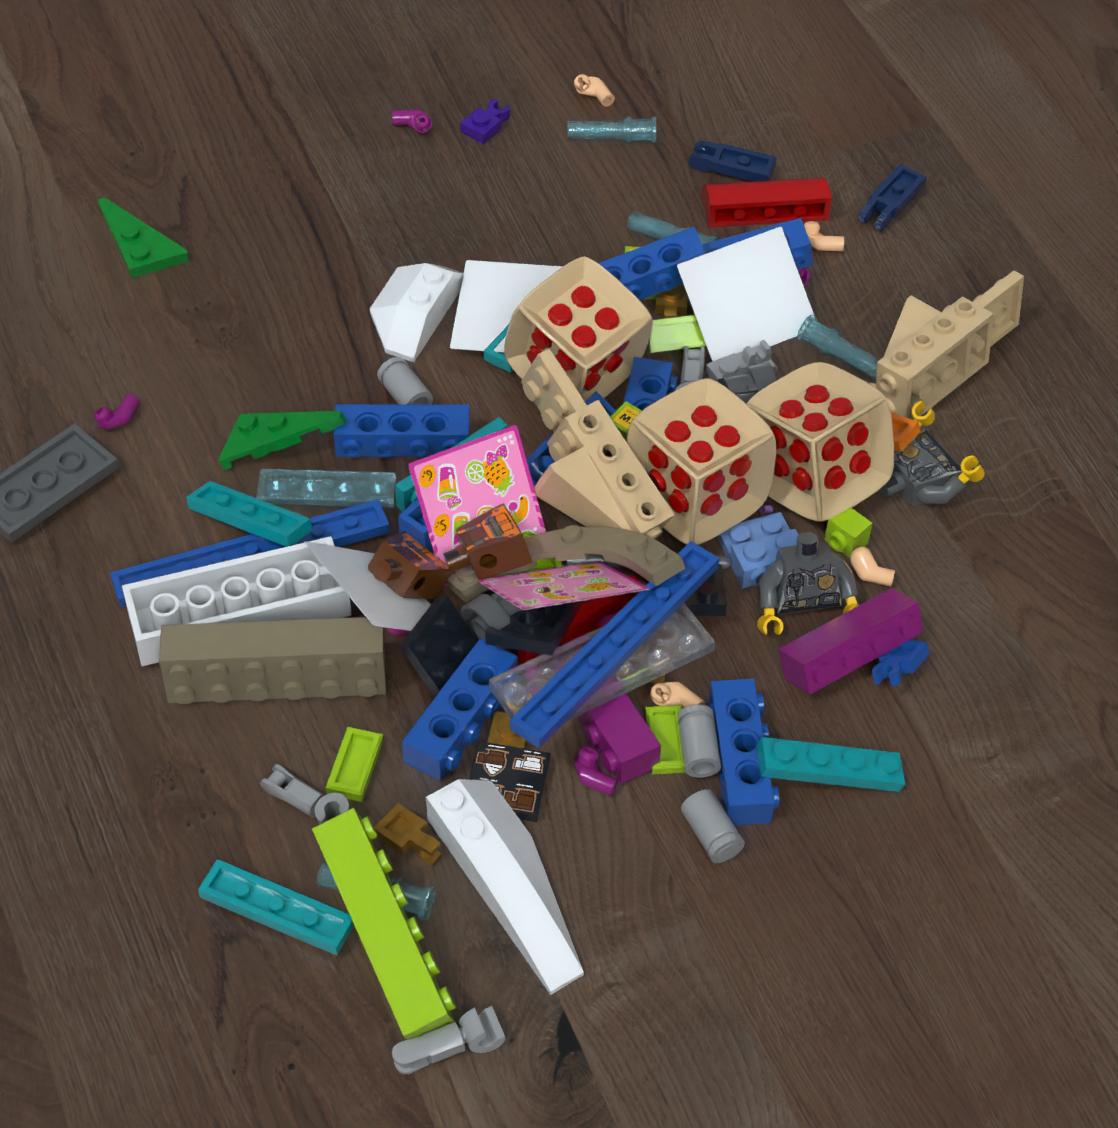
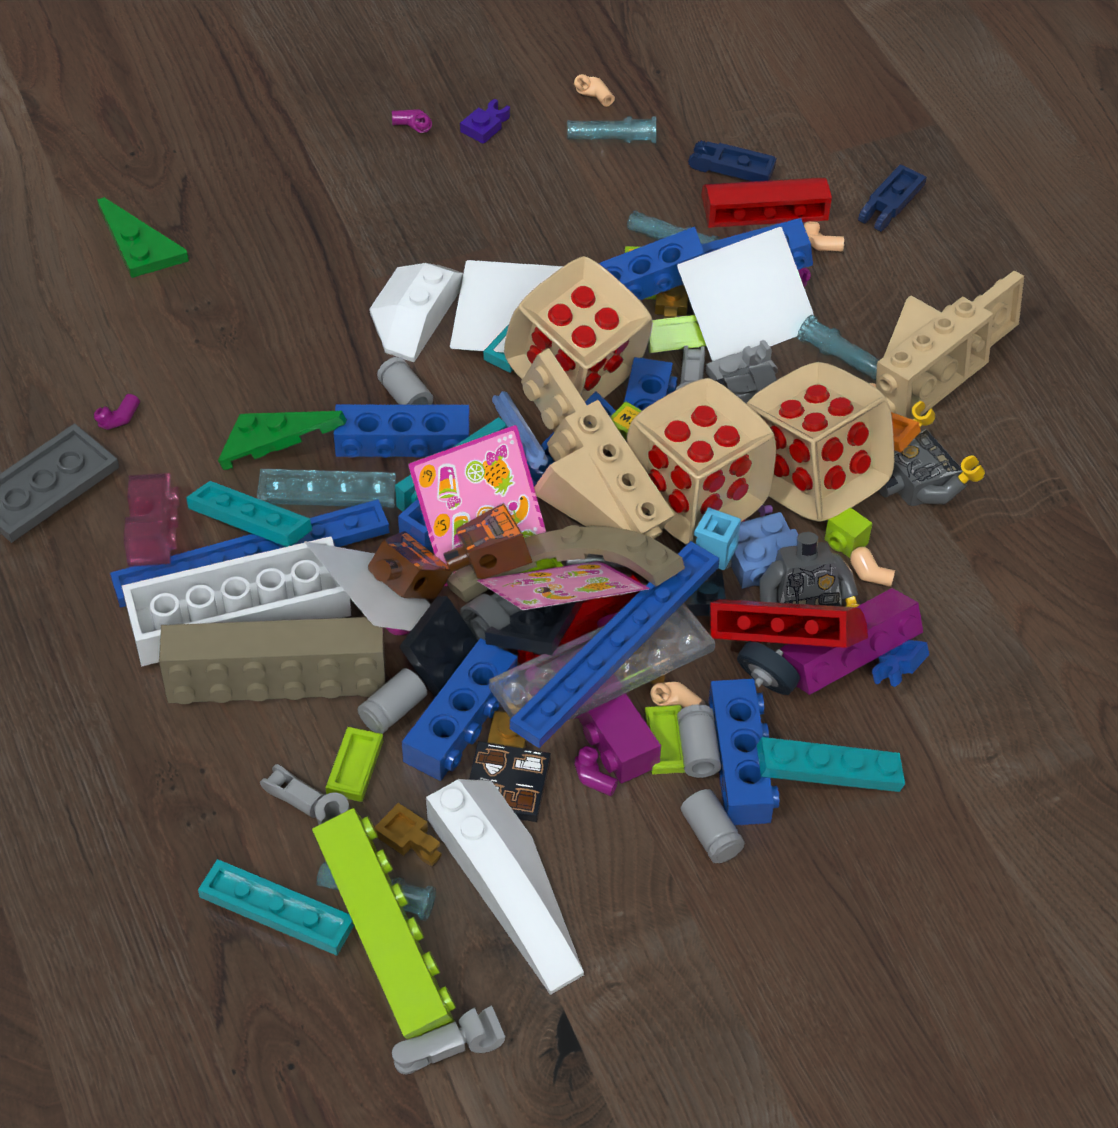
(152, 521): none -> clear pink arch
(392, 701): none -> light grey piece
(512, 416): none -> medium blue axle
(718, 535): none -> medium azure brick
(768, 668): none -> black wheel
(787, 623): none -> red brick

